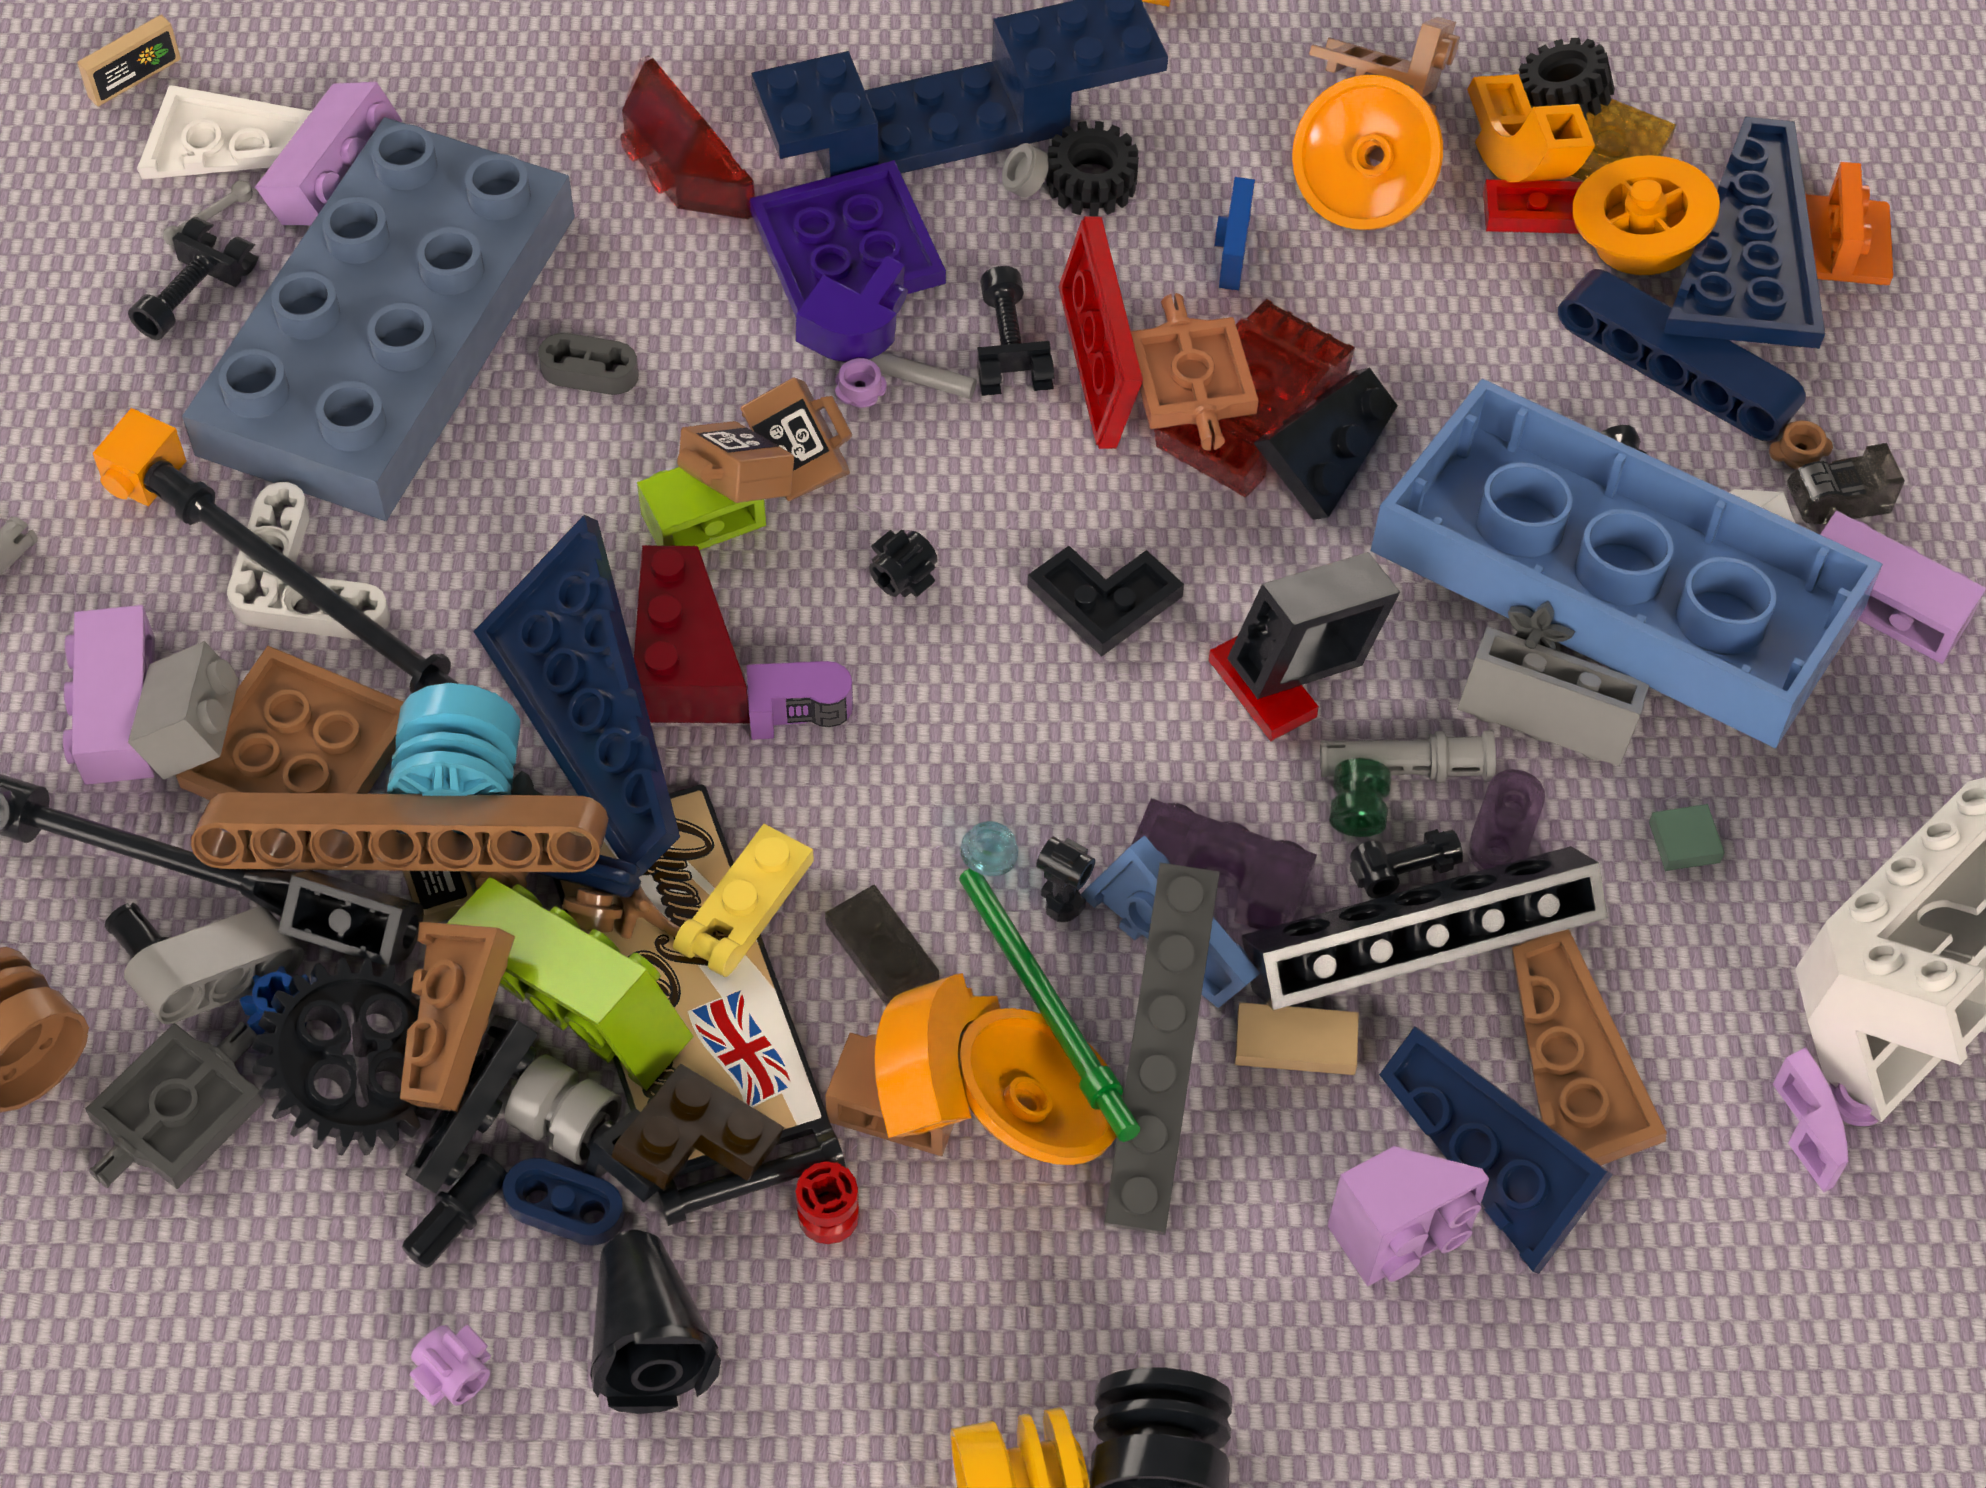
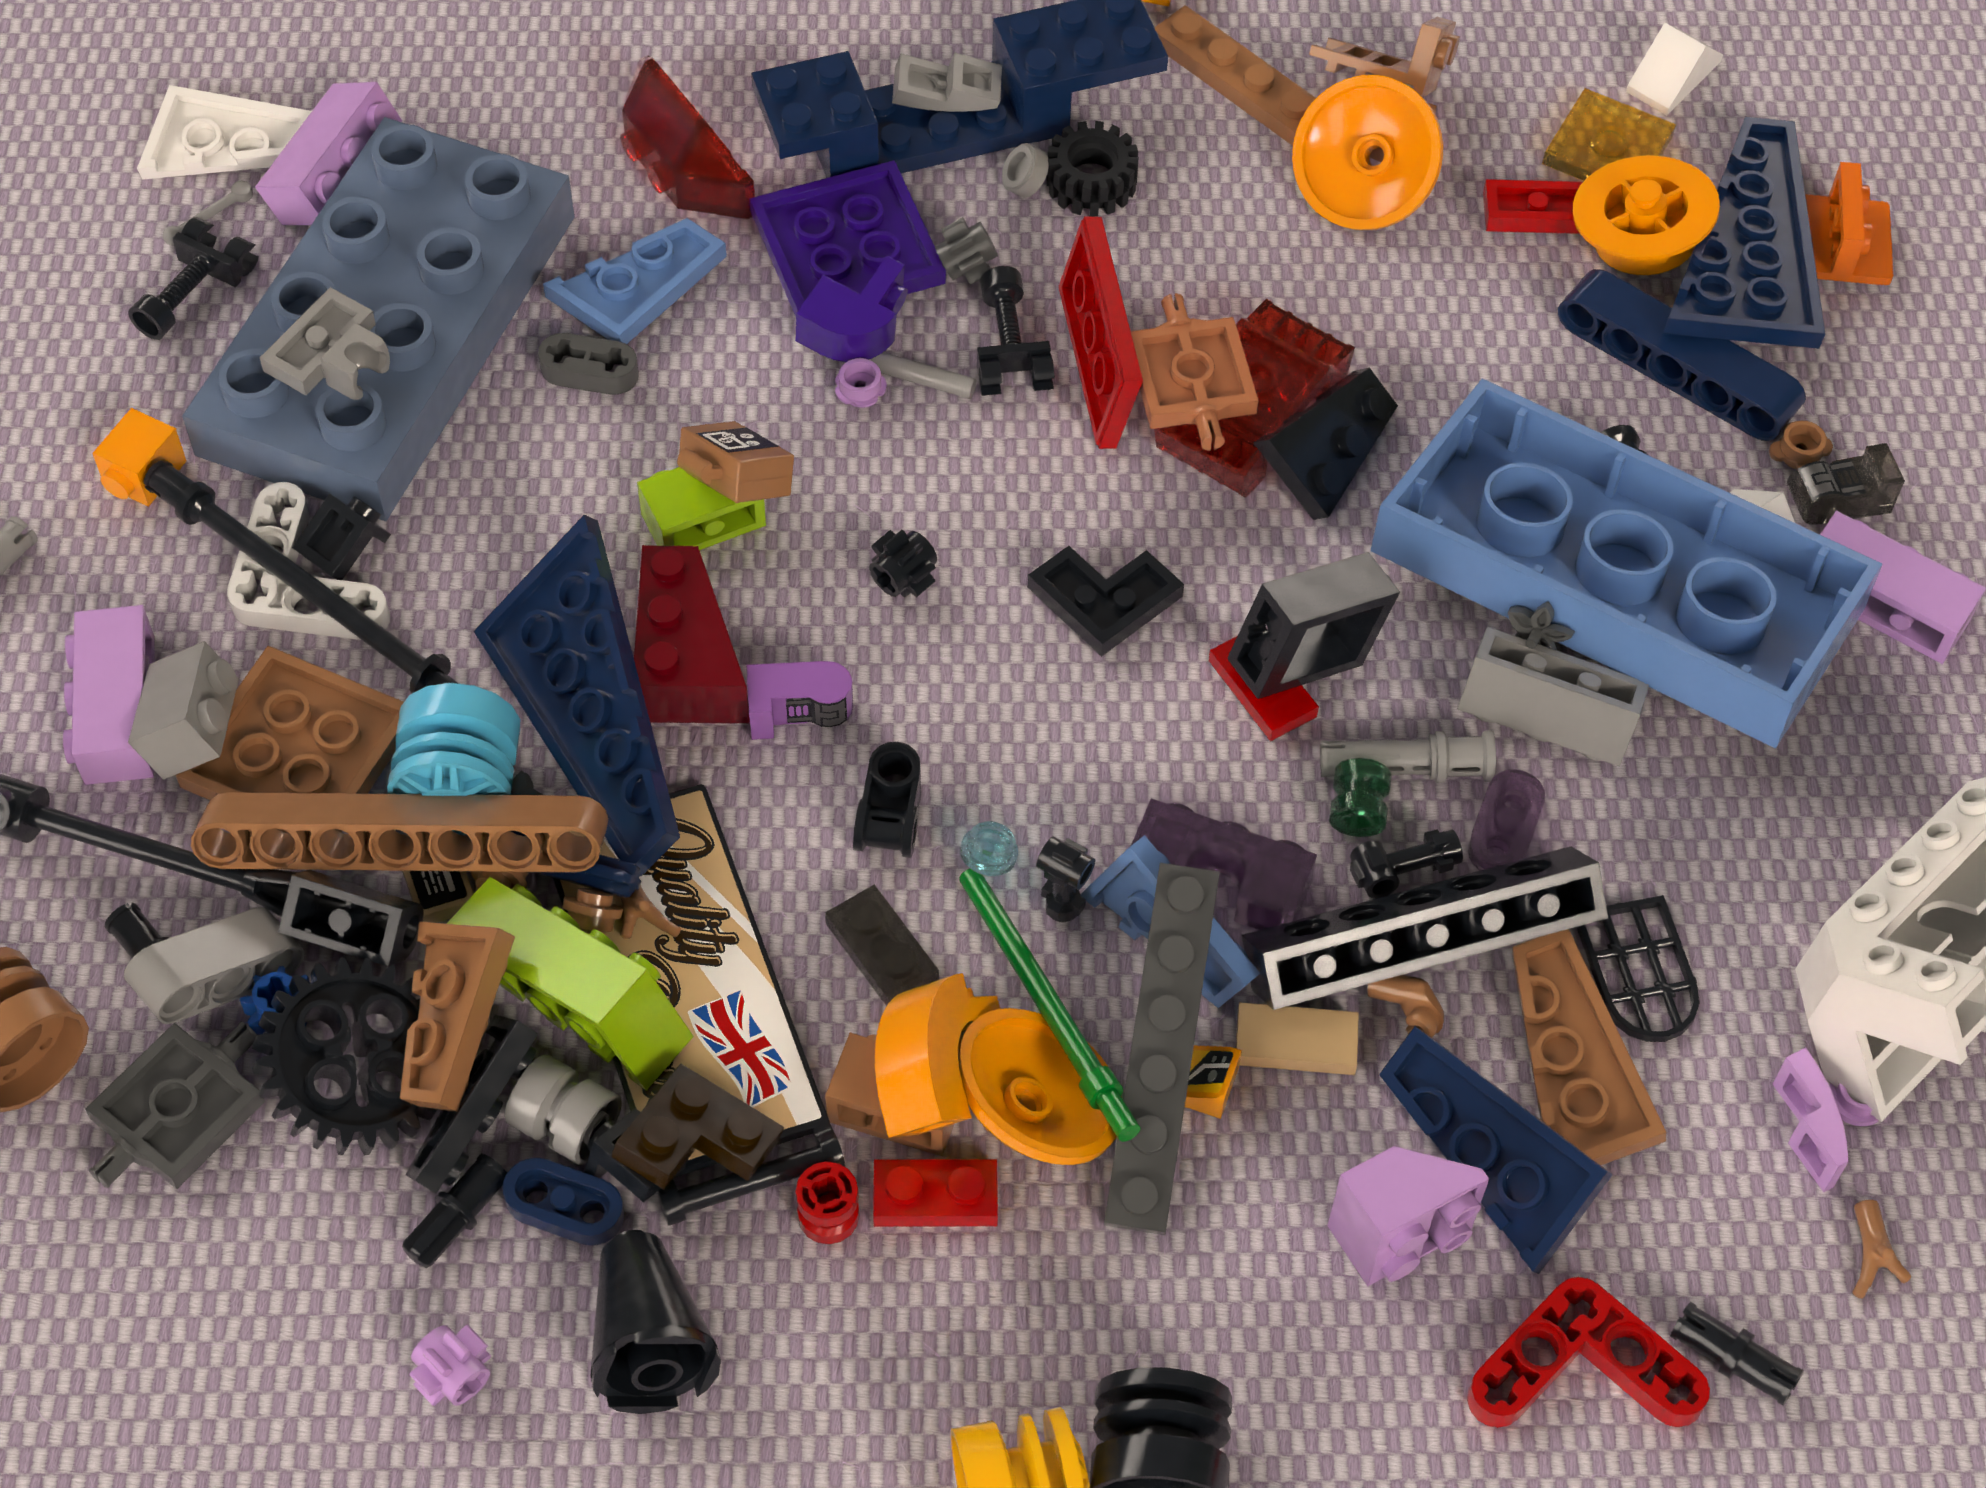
(129, 60): tile -> none
(328, 343): none -> light grey plate
(339, 535): none -> black bracket
(637, 287): none -> medium blue wing
(745, 900): light yellow plate -> none
(794, 422): medium nougat piece -> none
(890, 809): none -> black piece
(935, 1192): none -> red plate
(960, 87): none -> light grey slope
(966, 250): none -> dark grey gear
(1211, 1078): none -> slope
(1233, 232): blue plate -> none
(1234, 72): none -> medium nougat plate
(1415, 999): none -> medium nougat arm
(1527, 141): light orange arch -> none
(1569, 76): black tyre -> none
(1592, 1338): none -> red beam
(1652, 949): none -> black window
(1672, 69): none -> white slope
(1686, 837): sand green tile -> none
(1736, 1353): none -> black pin
(1876, 1247): none -> medium nougat bar

